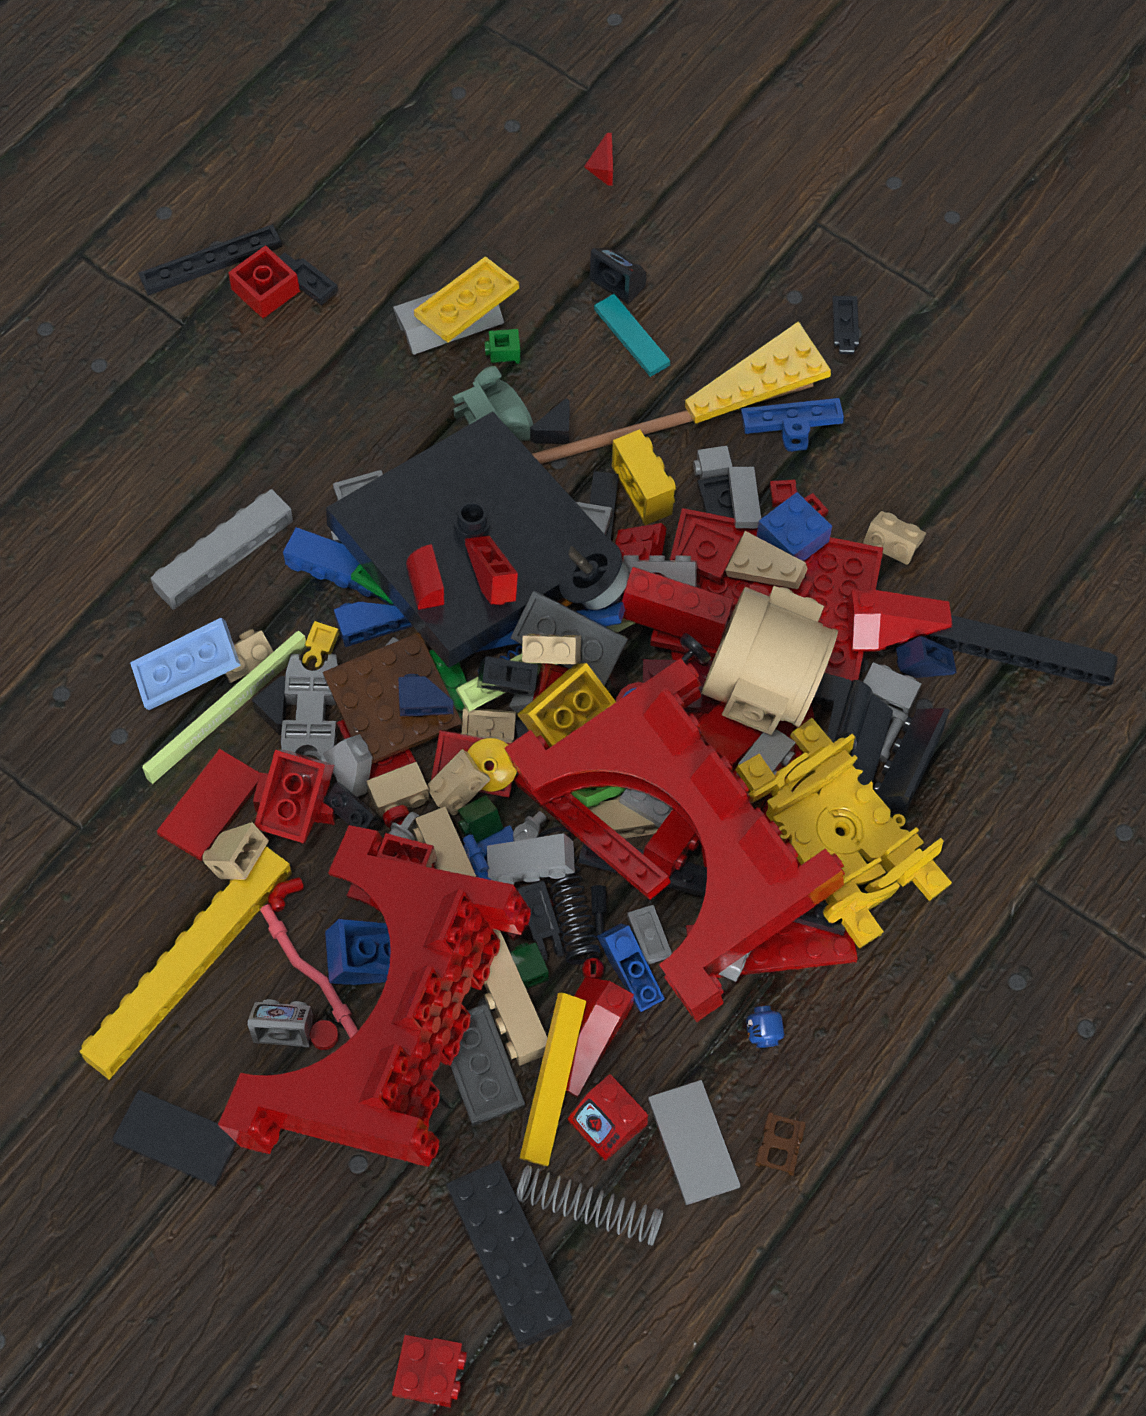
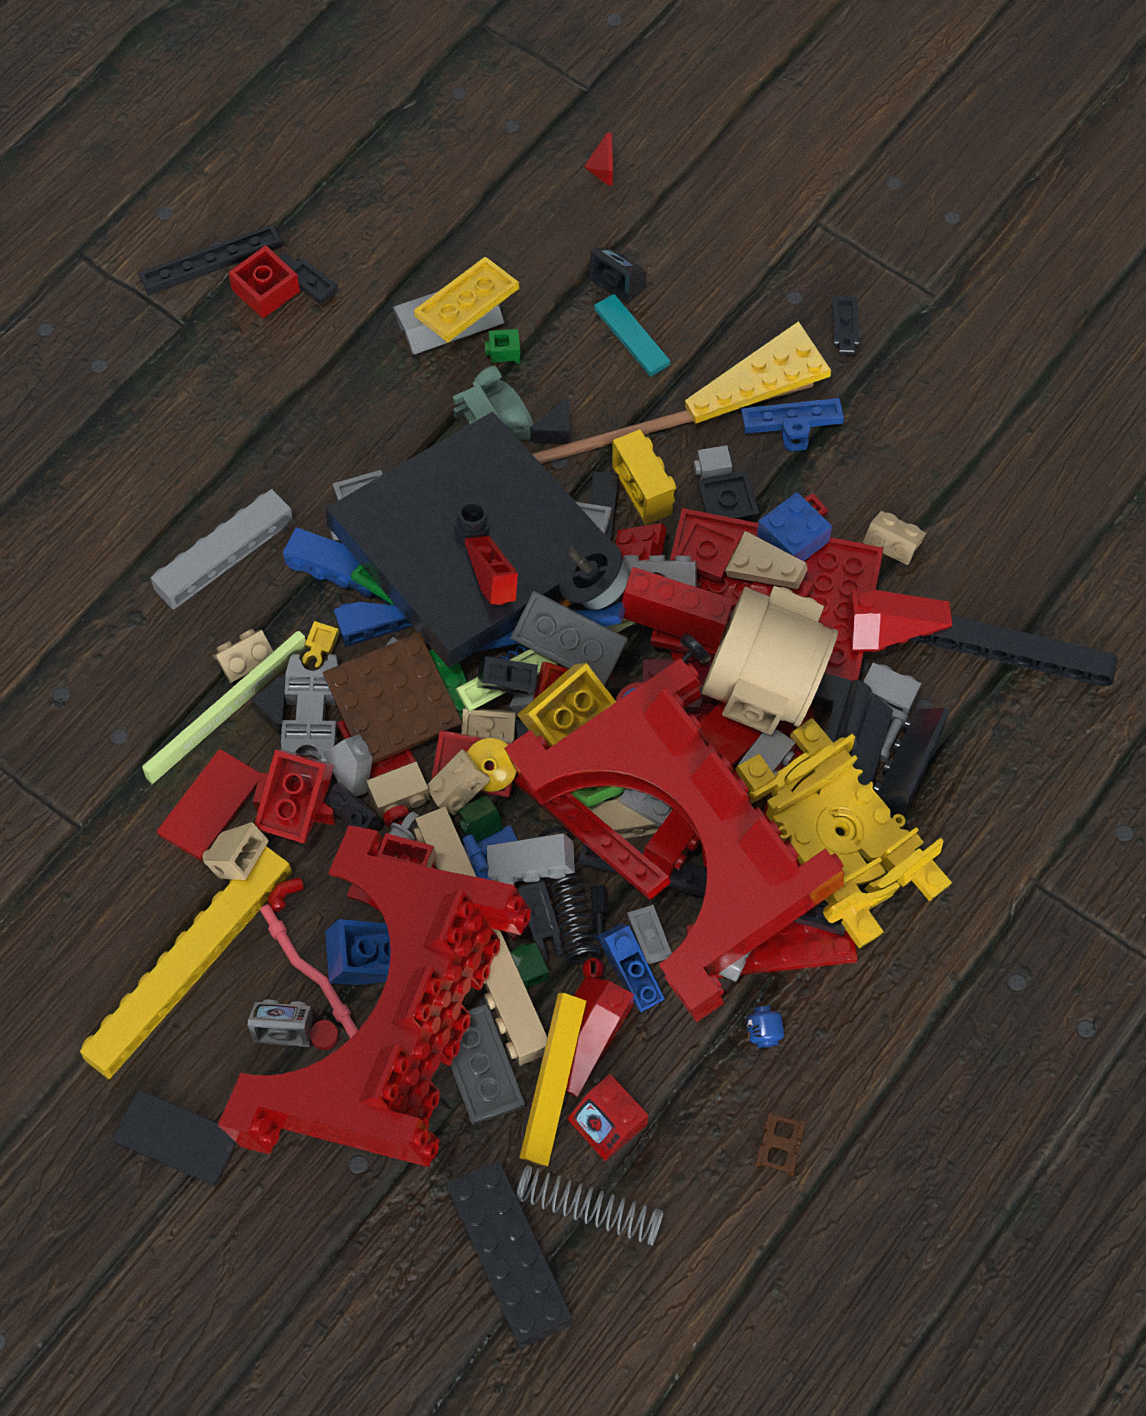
(185, 664): light blue plate -> none
(422, 697): dark blue slope -> none
(425, 578): red brick -> none
(429, 1370): red plate -> none
(530, 828): light grey piece -> none
(551, 648): tan brick -> none
(693, 1142): light grey tile -> none
(744, 497): light grey tile -> none
(781, 491): red tile -> none
(925, 658): dark blue slope -> none

